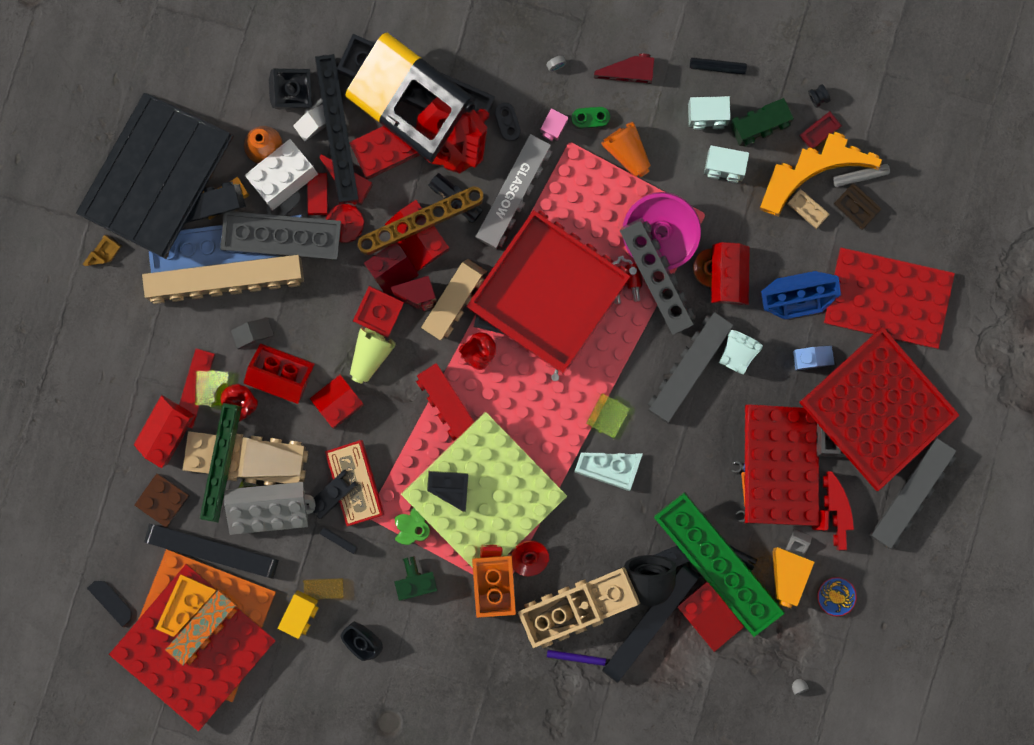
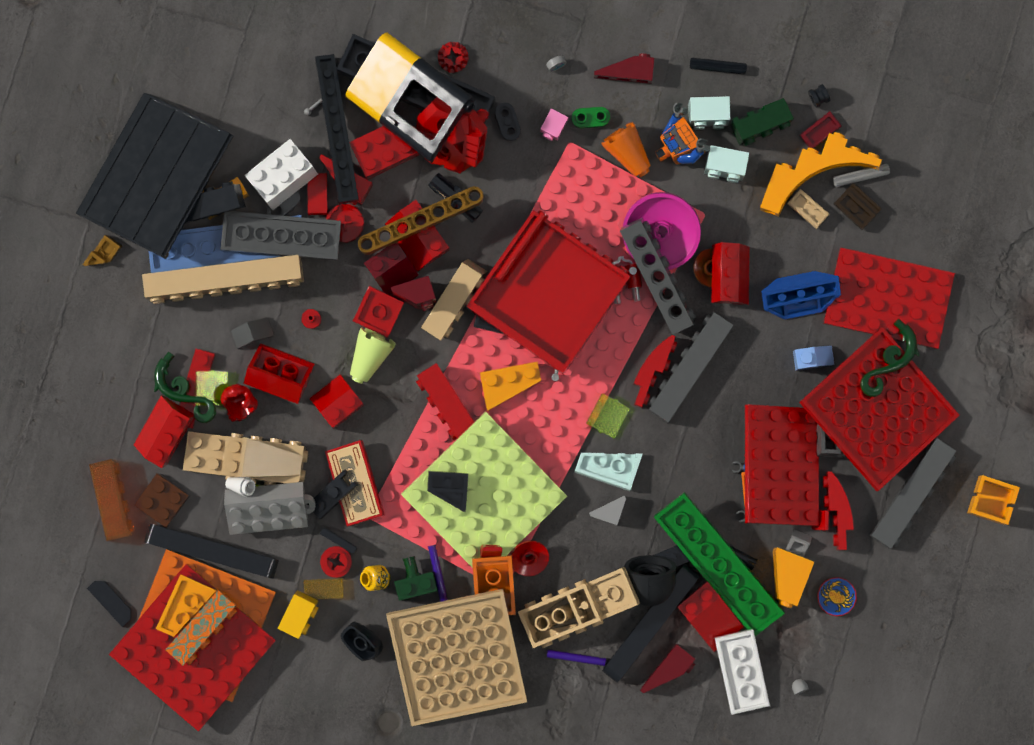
(110, 499): none -> clear orange brick
(184, 386): none -> dark green plant
(220, 462): dark green tile -> none
(242, 485): none -> white cone
(257, 149): orange cone -> none
(290, 88): black slope -> none
(310, 123): white slope -> none
(315, 322): none -> red tile
(327, 565): none -> red gear
(375, 577): none -> yellow head
(408, 528): bright green plate -> none
(437, 573): none -> dark purple bar
(456, 657): none -> tan plate
(460, 62): none -> red gear
(478, 350): red hair -> none
(507, 382): none -> light orange wing
(513, 192): light grey brick -> none
(520, 247): none -> red bar
(610, 512): none -> light grey slope
(656, 362): none -> red slope
(673, 666): none -> dark red slope
(680, 140): none -> torso
(739, 351): light aqua piece -> none
(742, 671): none -> white tile
(888, 356): none -> dark green plant
(993, 500): none -> light orange piece

